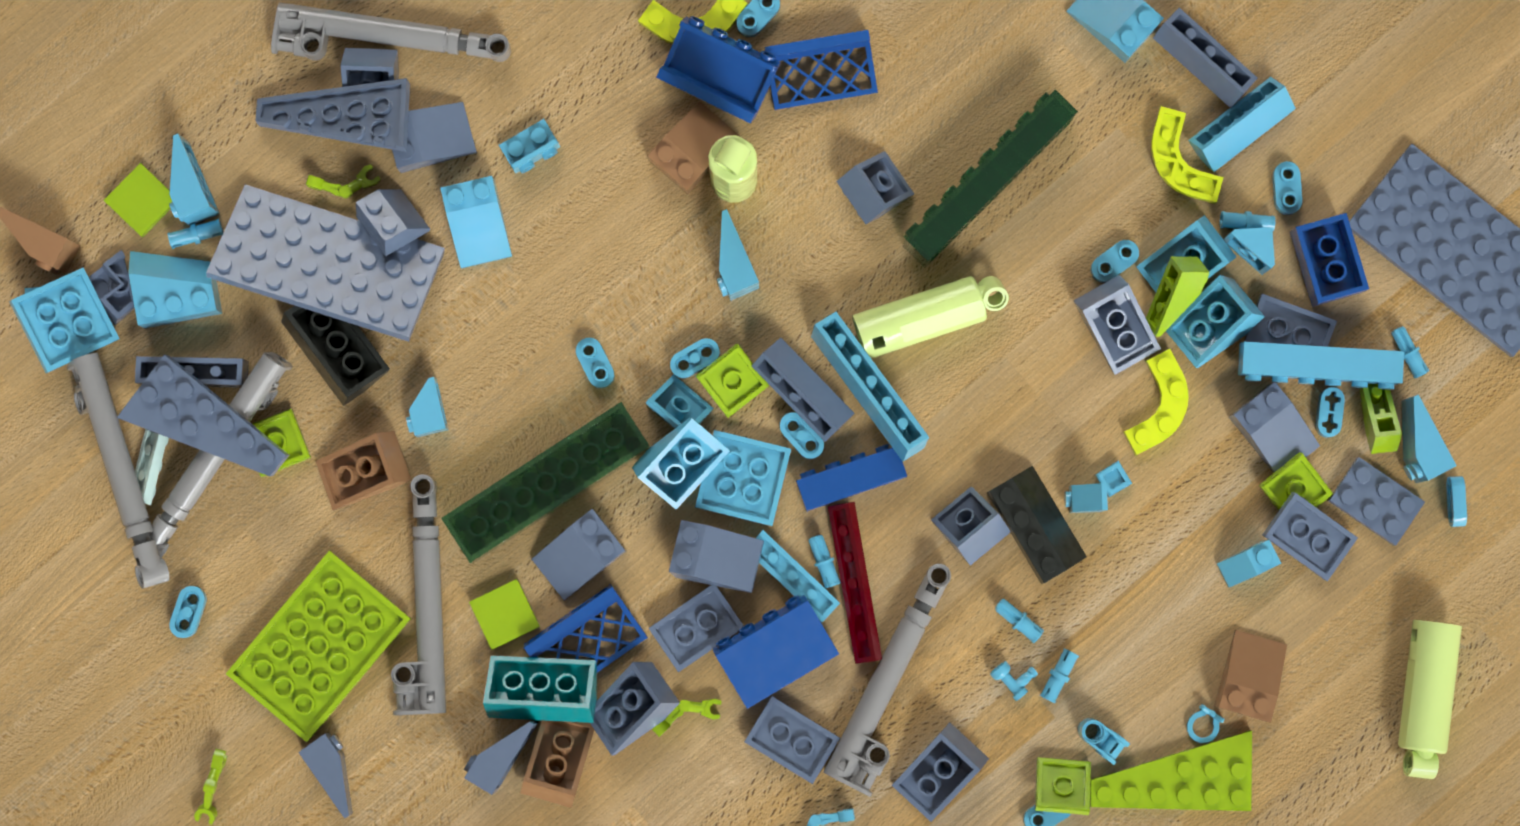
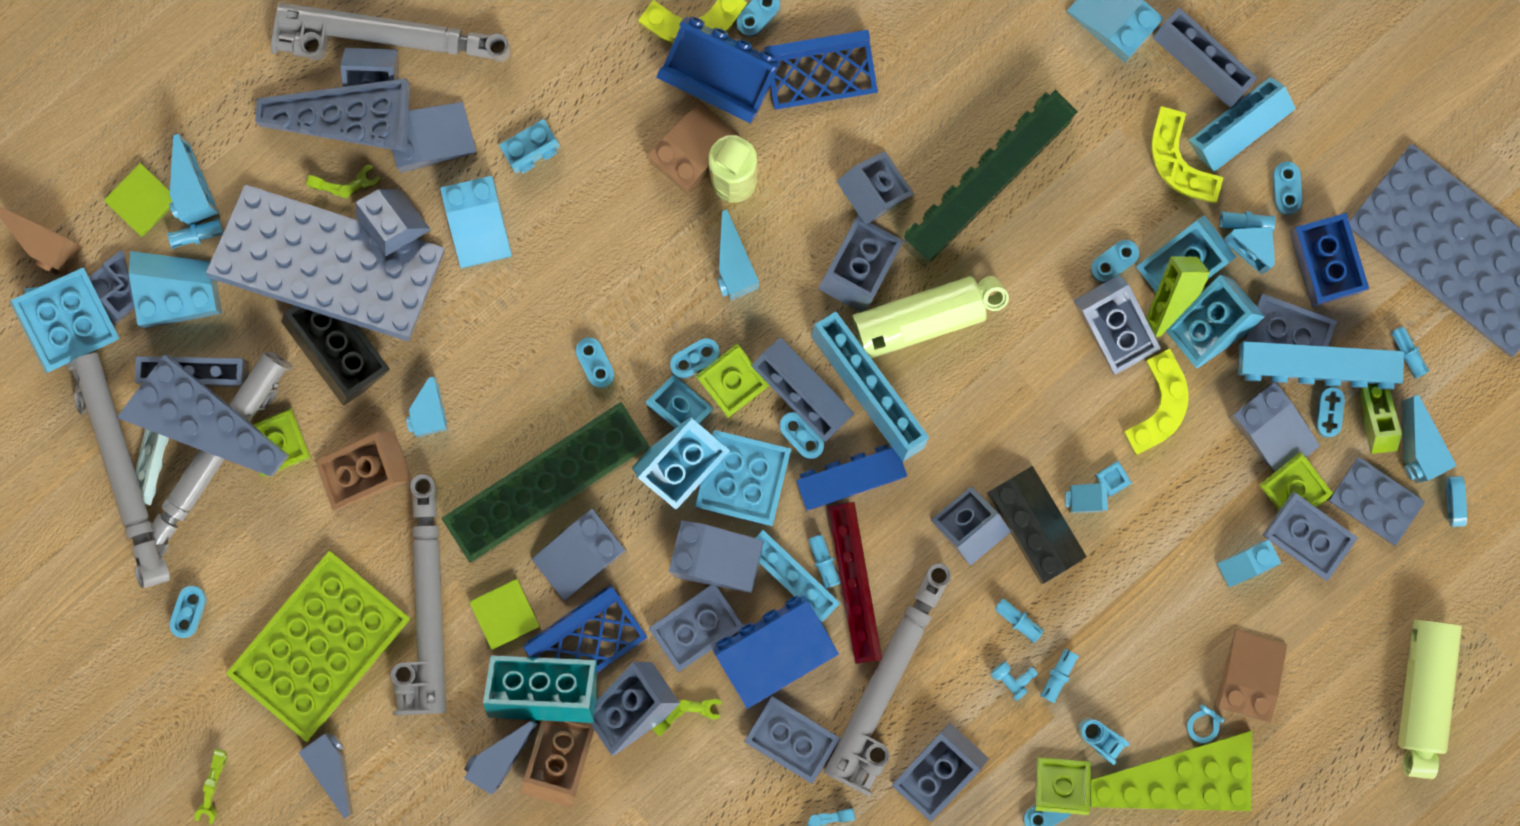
(860, 265): none -> sand blue slope

